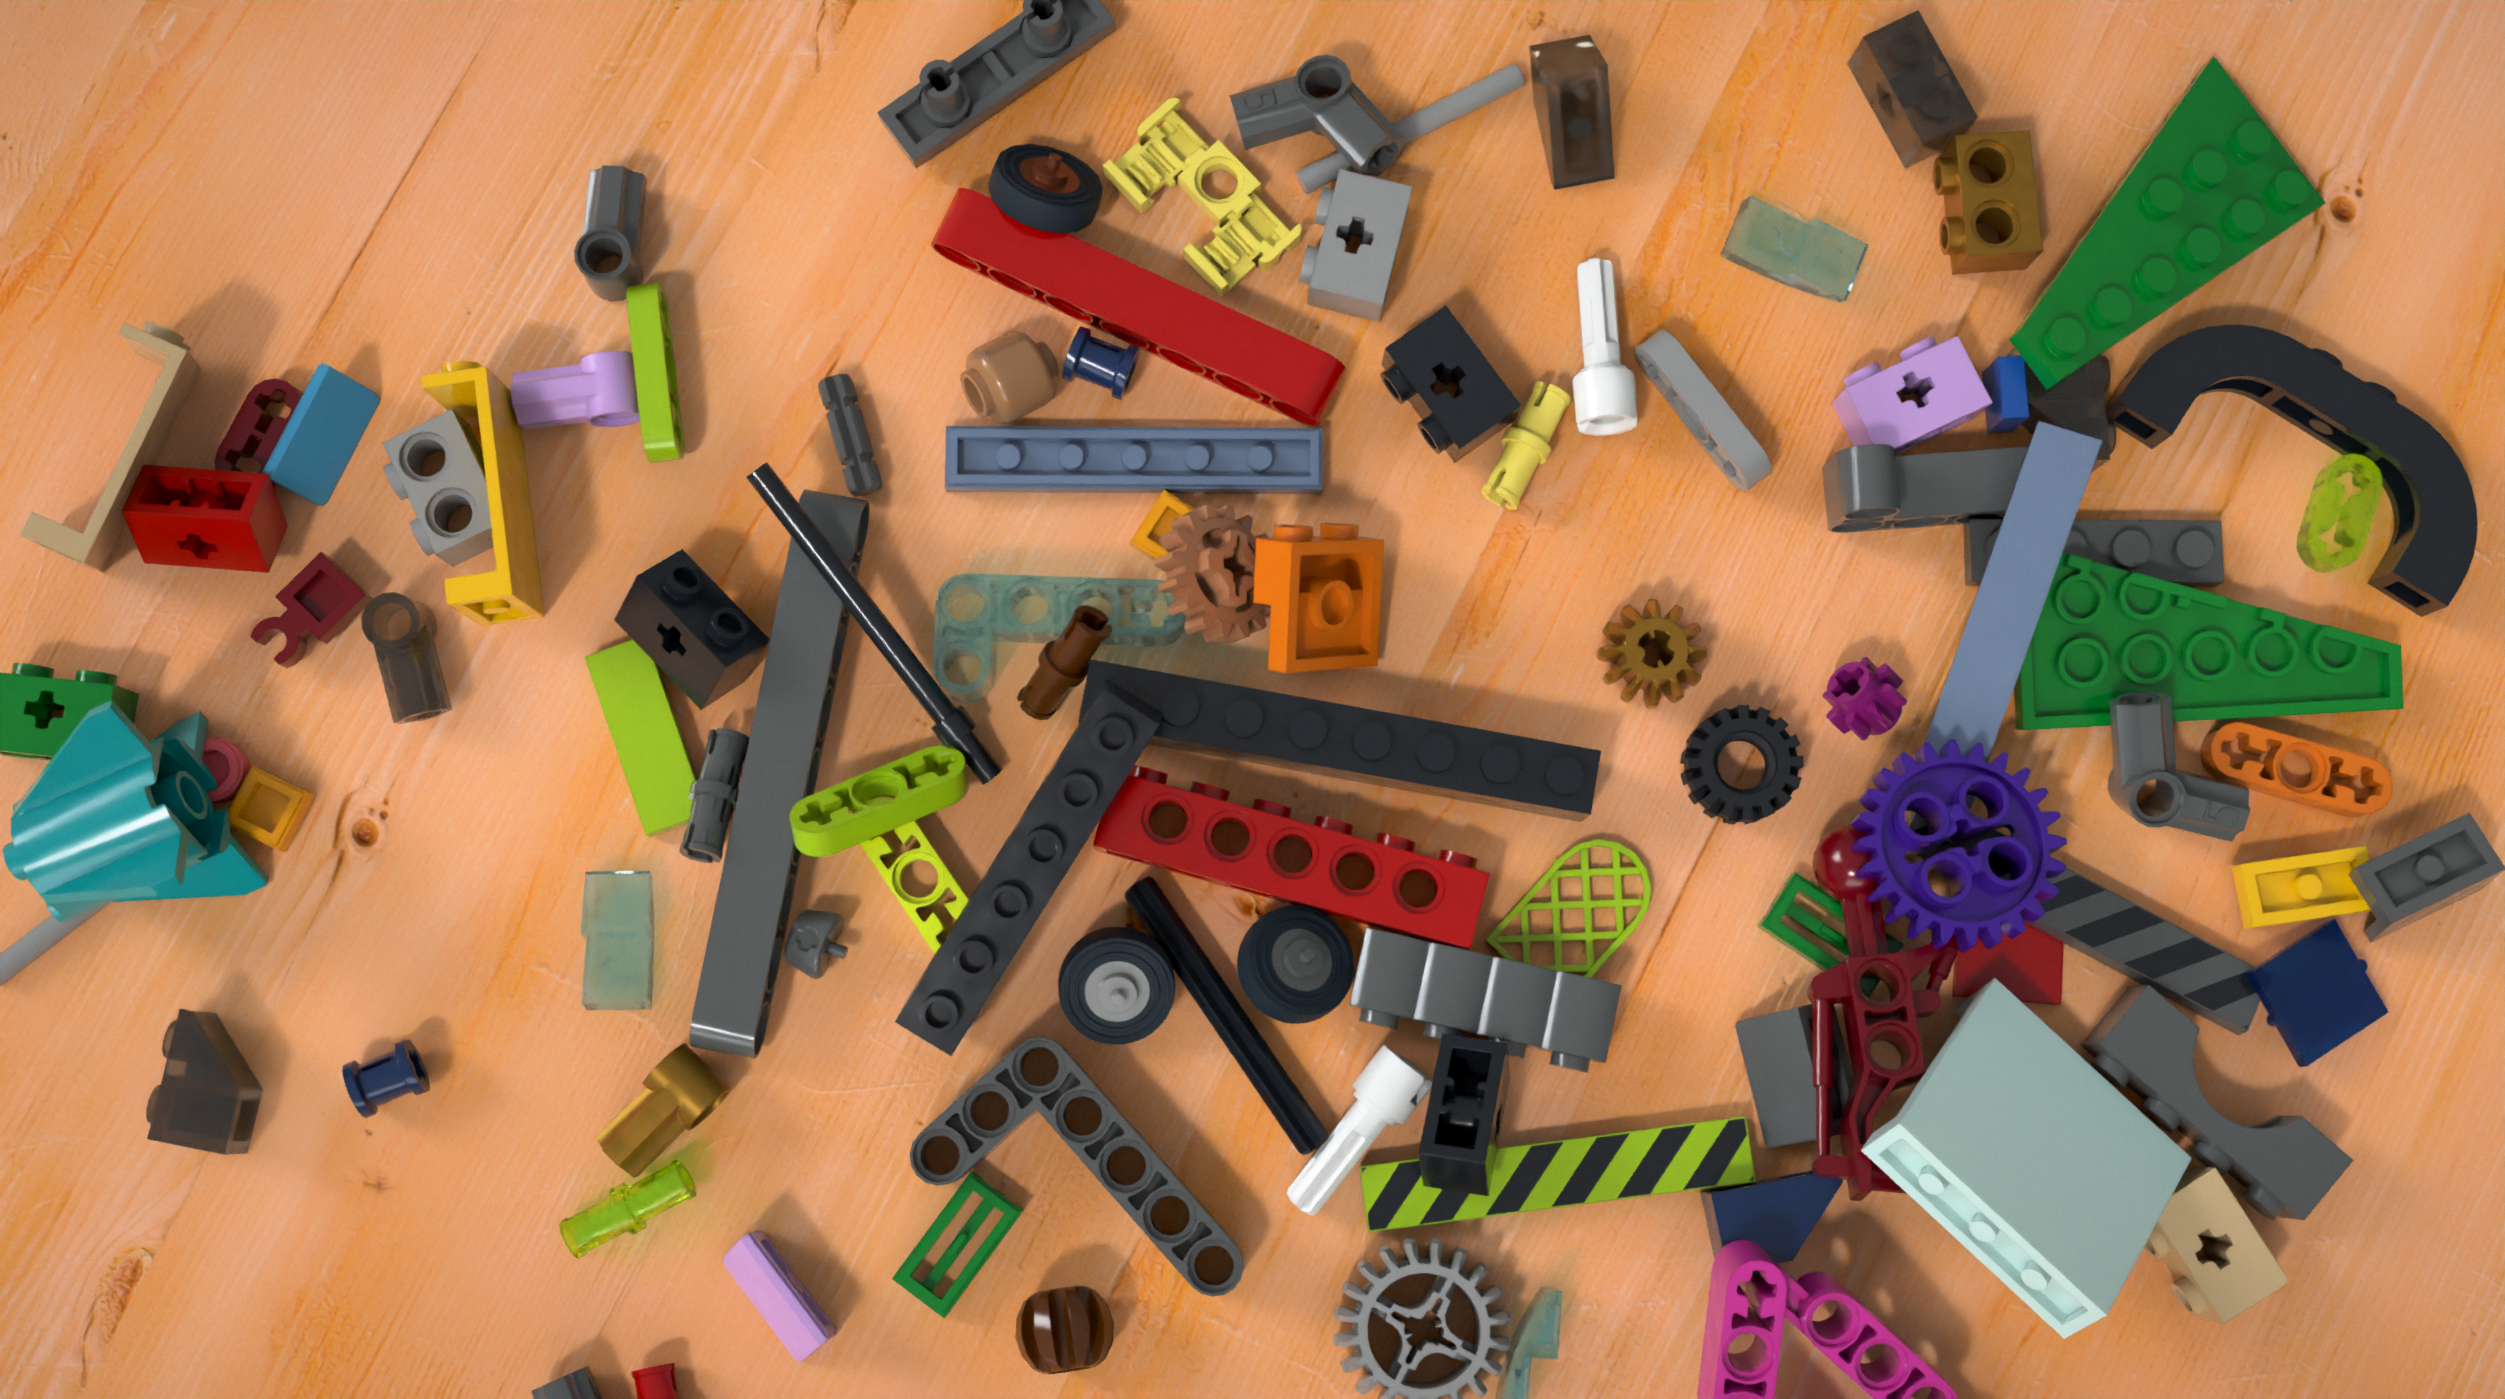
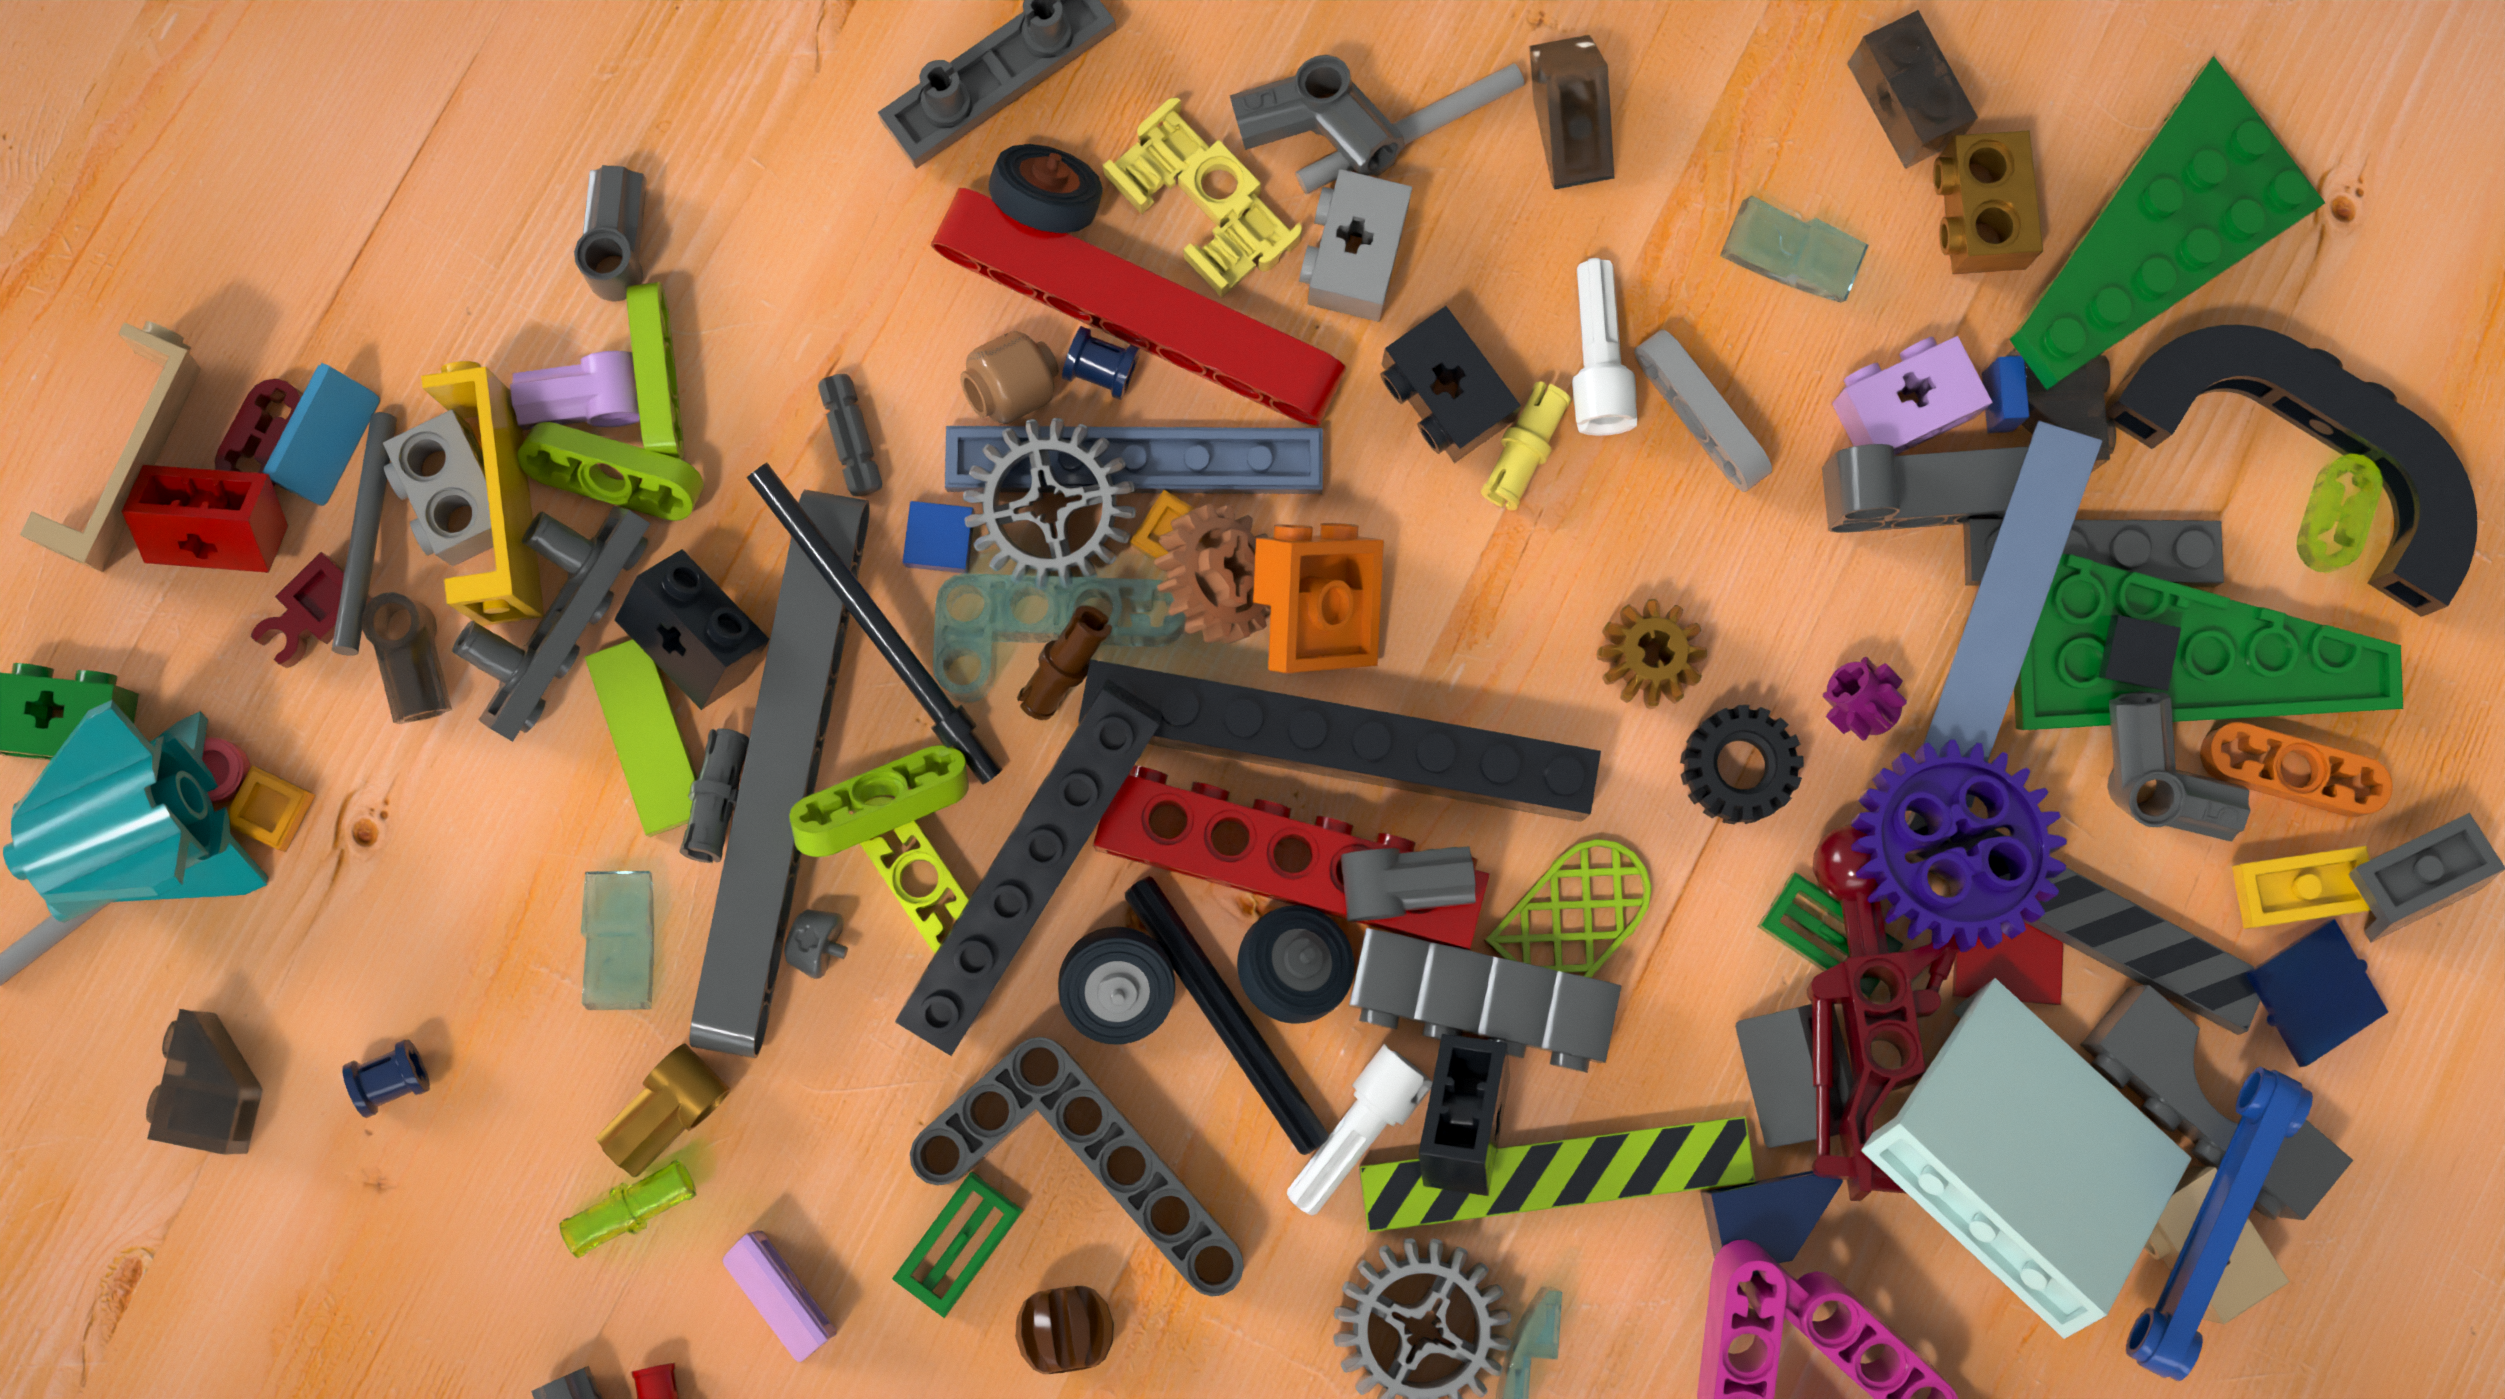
(363, 536): none -> dark grey bar
(552, 647): none -> dark grey plate
(553, 458): none -> lime beam
(938, 537): none -> blue tile
(1037, 449): none -> light grey gear
(1391, 882): none -> dark grey piece
(2139, 652): none -> black tile
(2167, 1336): none -> blue piece

